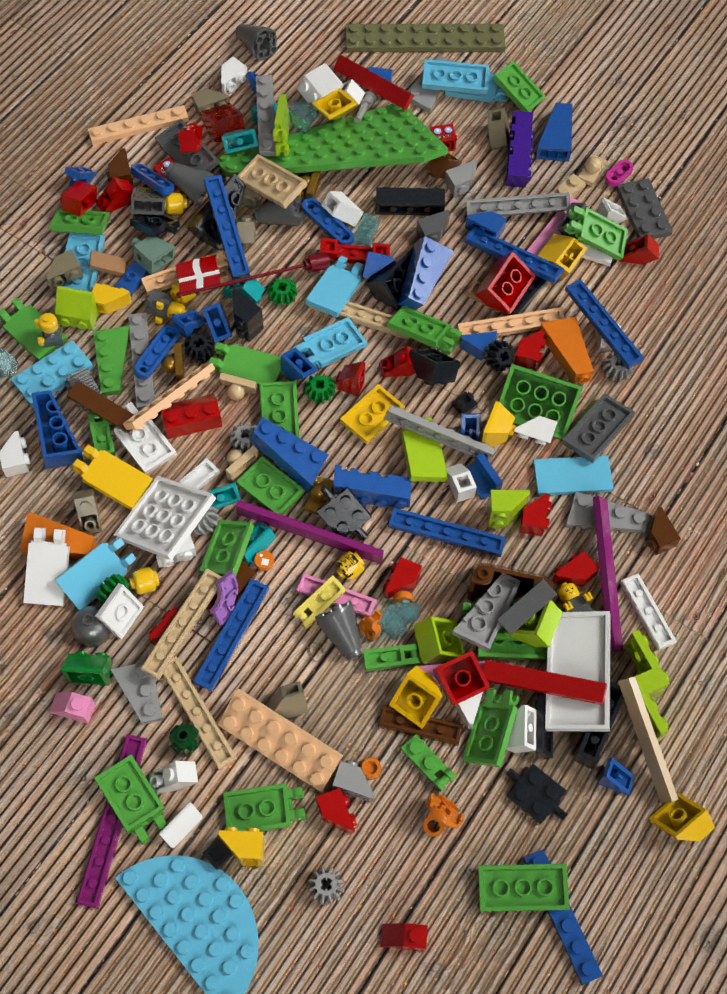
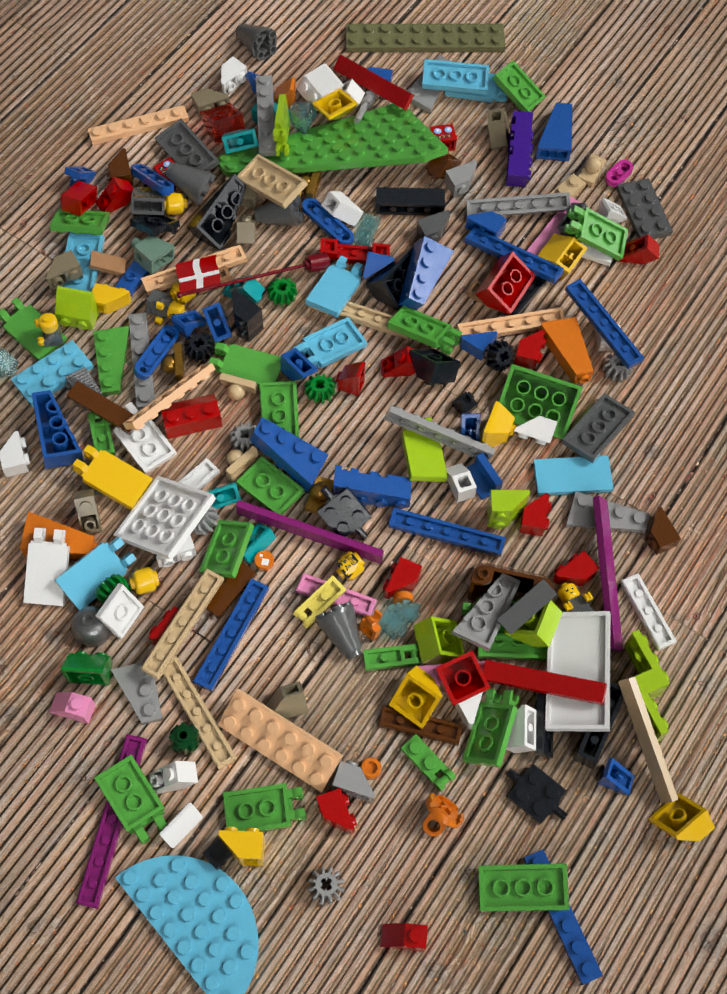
(190, 138): red slope -> none
(226, 226): blue plate -> none
(226, 595): medium lavender tile -> none
(289, 89): none -> orange slope
(368, 415): yellow plate -> none

